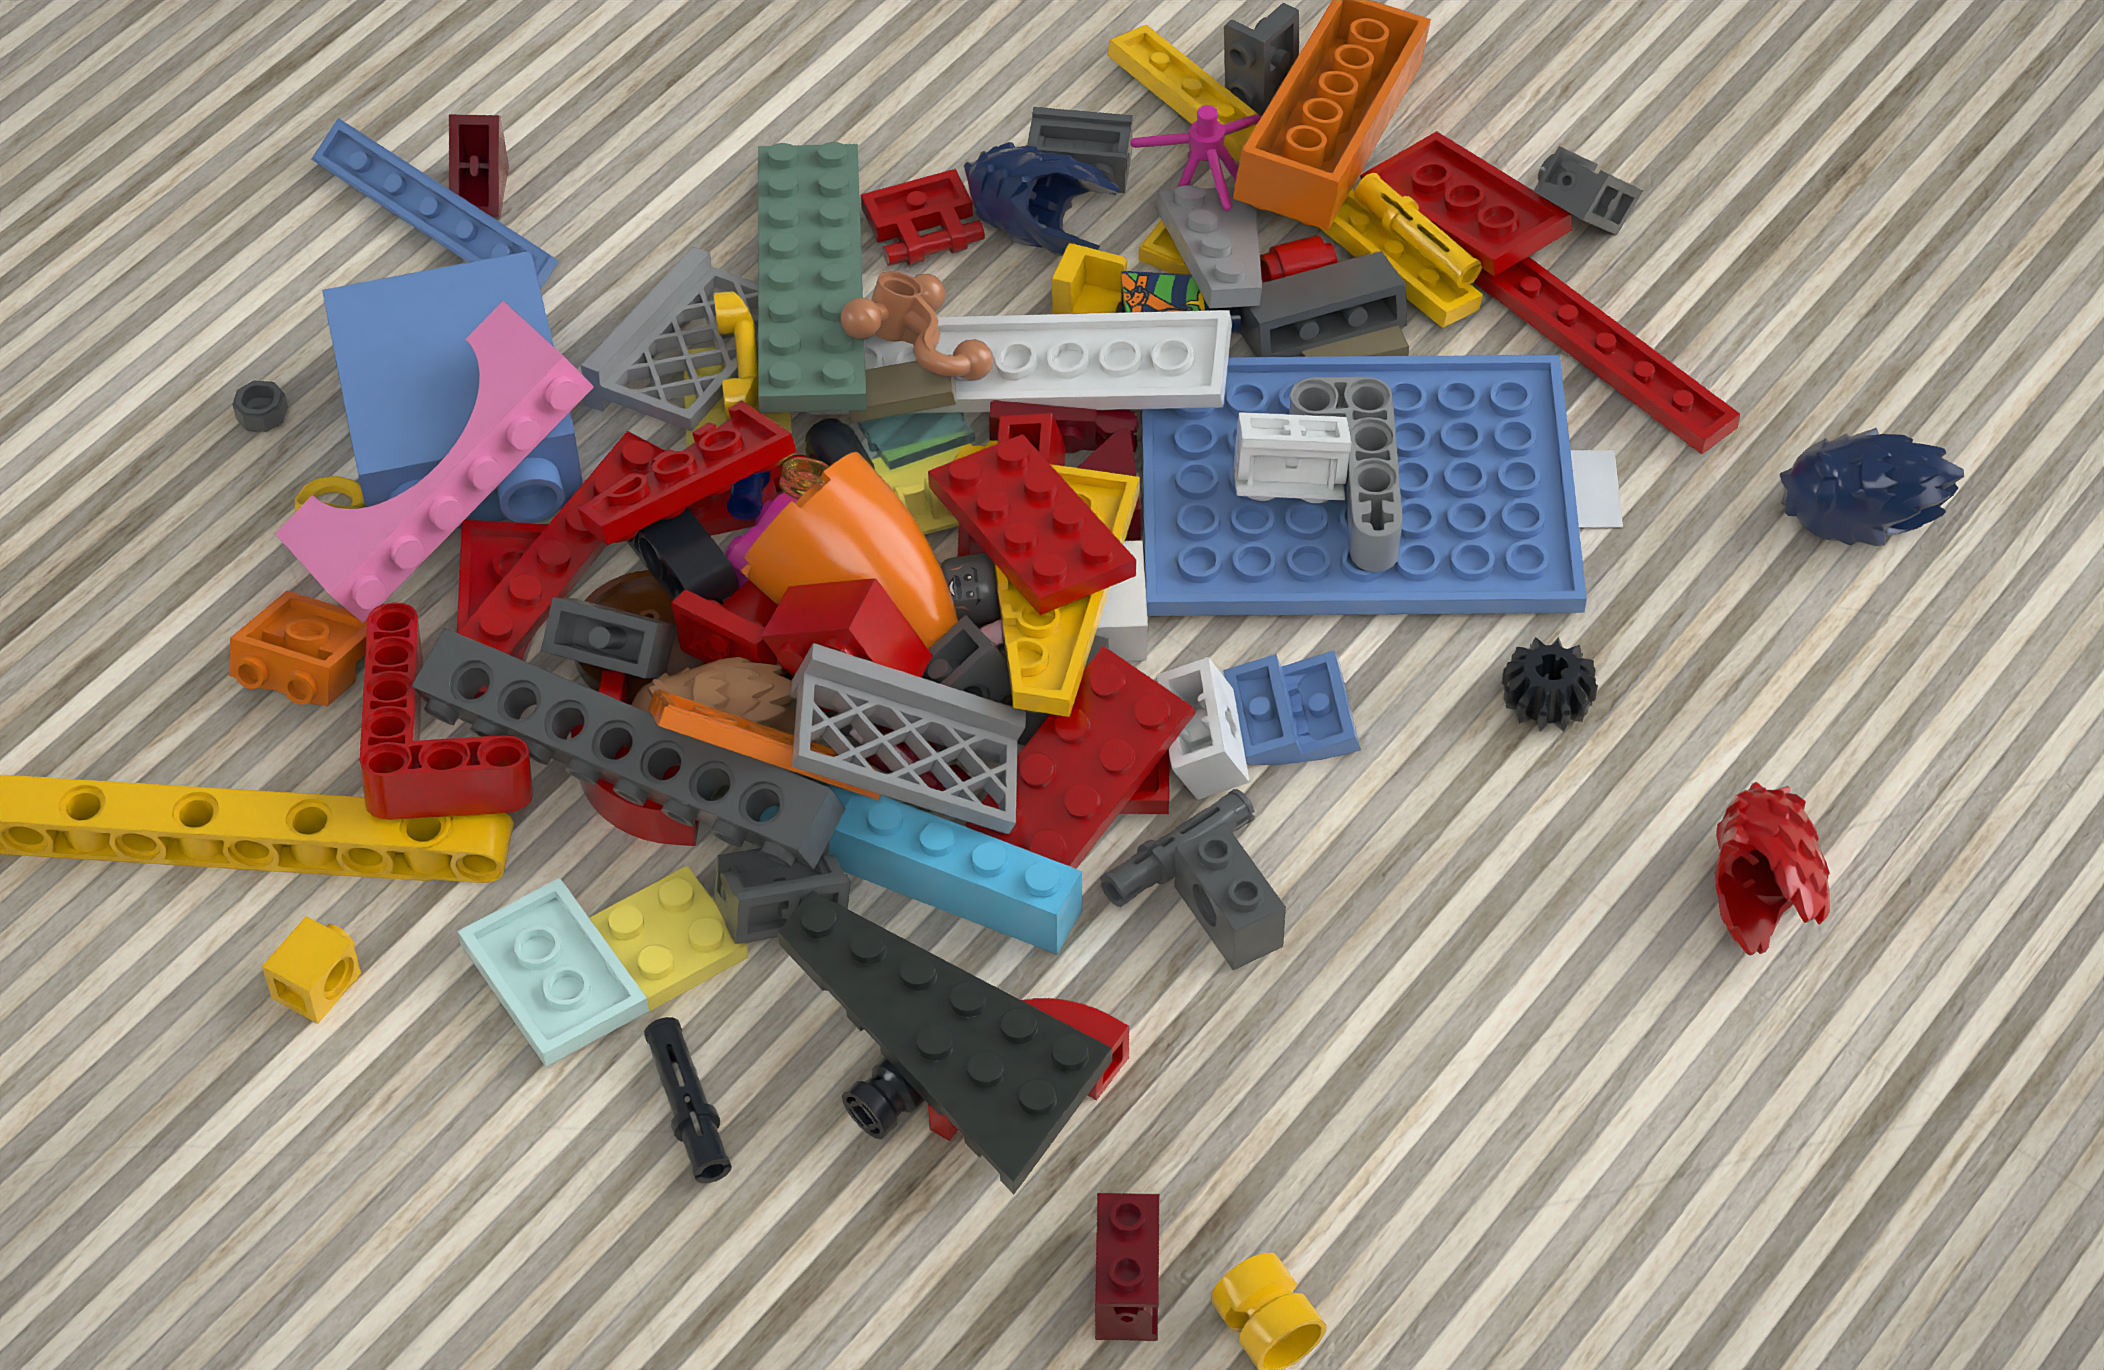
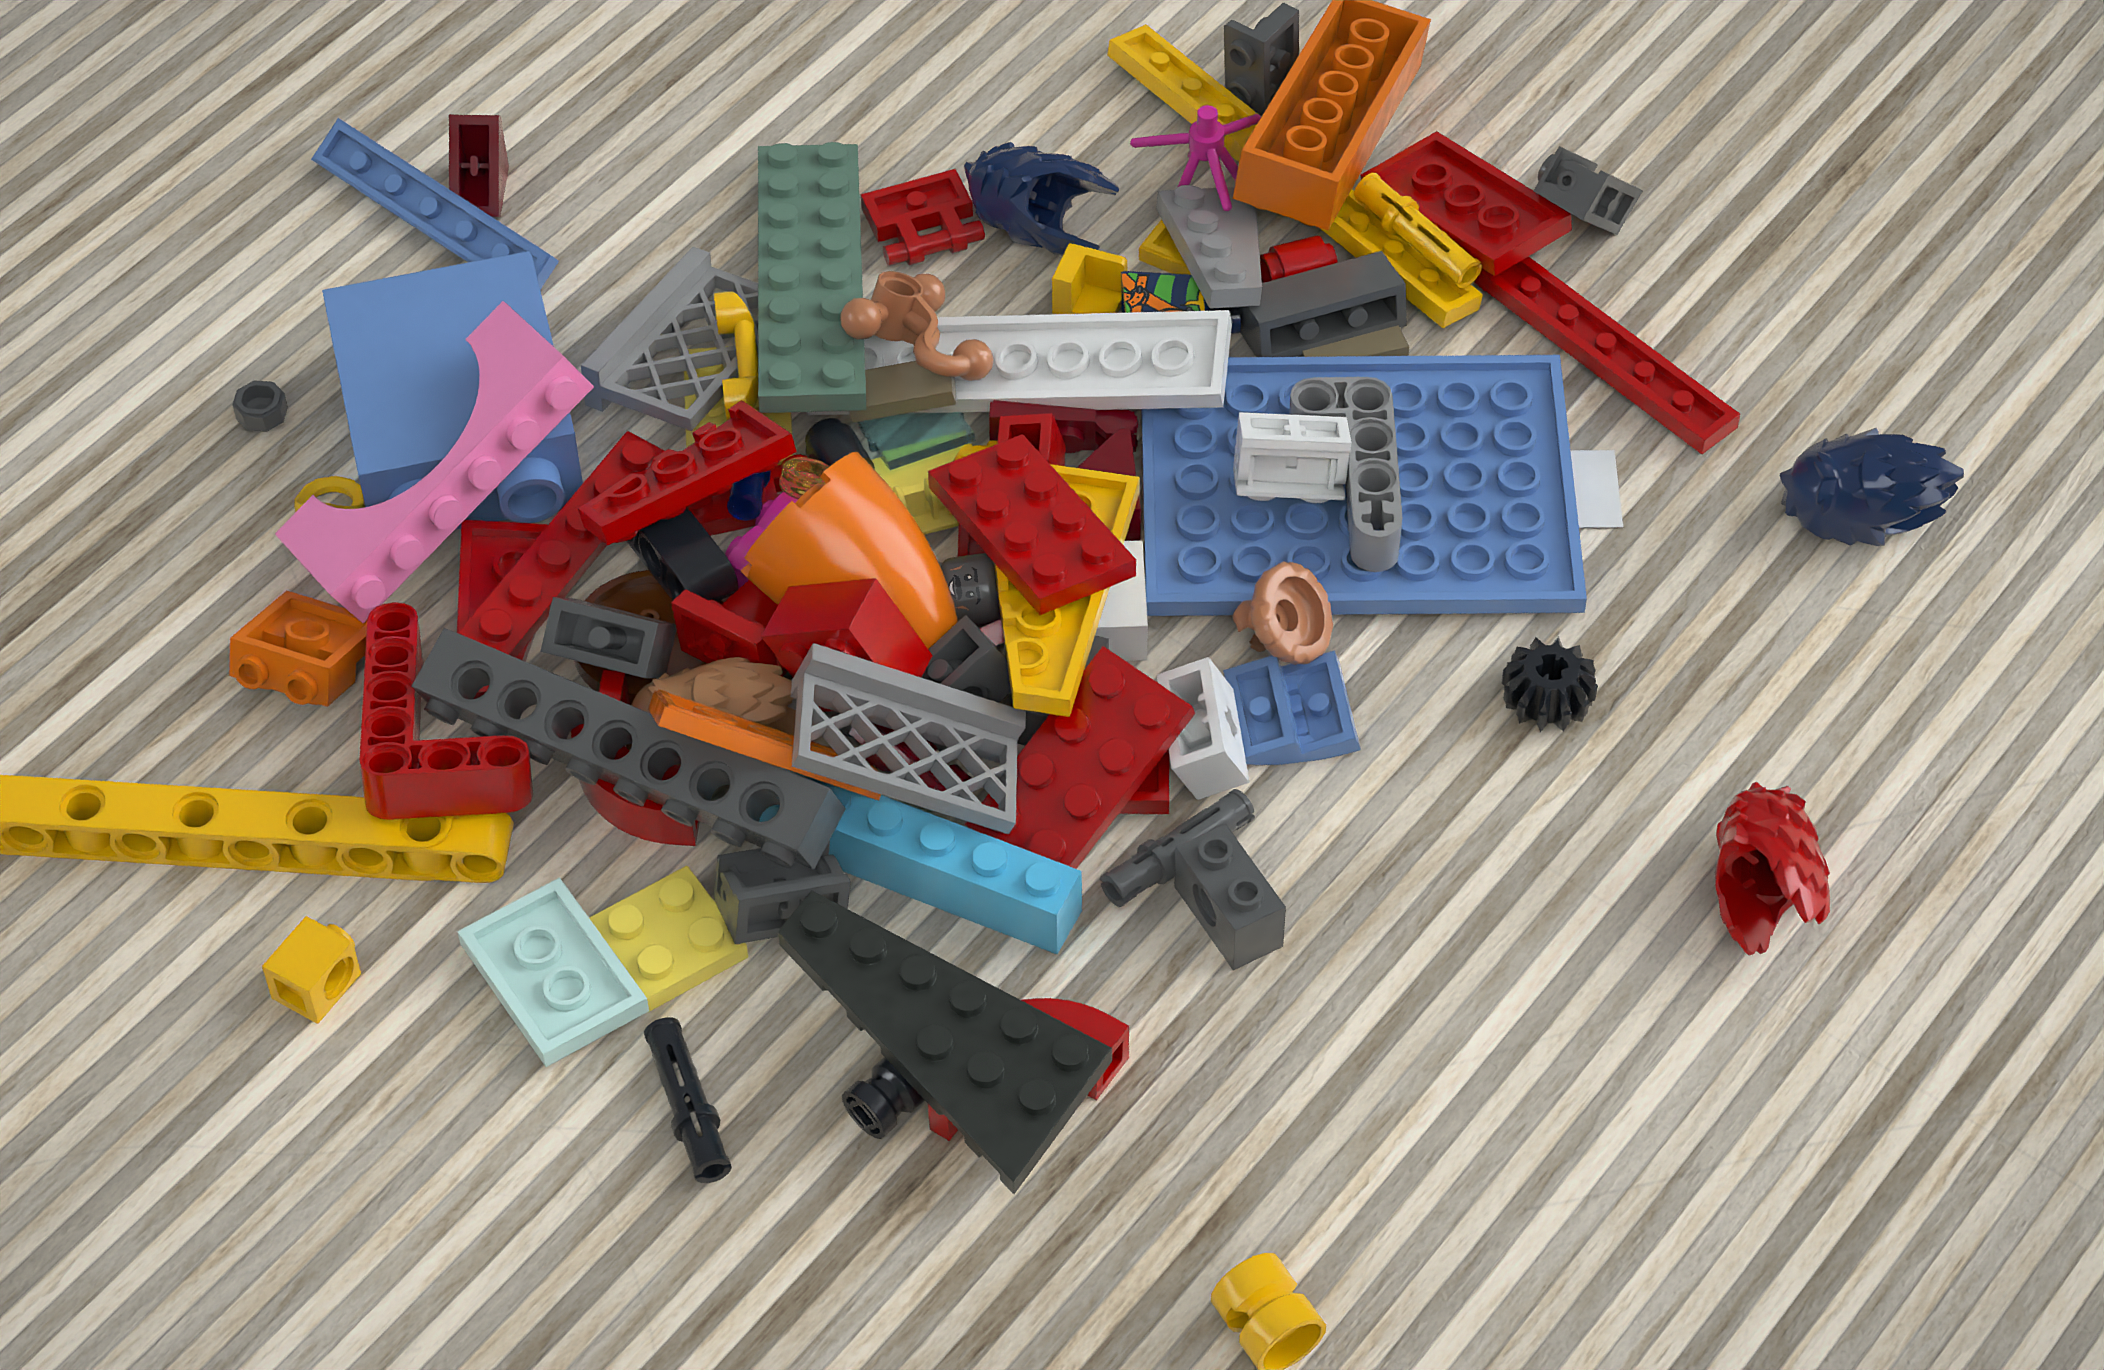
(1087, 137): dark grey hinge -> none
(1127, 1267): dark red hinge -> none
(1287, 614): none -> nougat hair

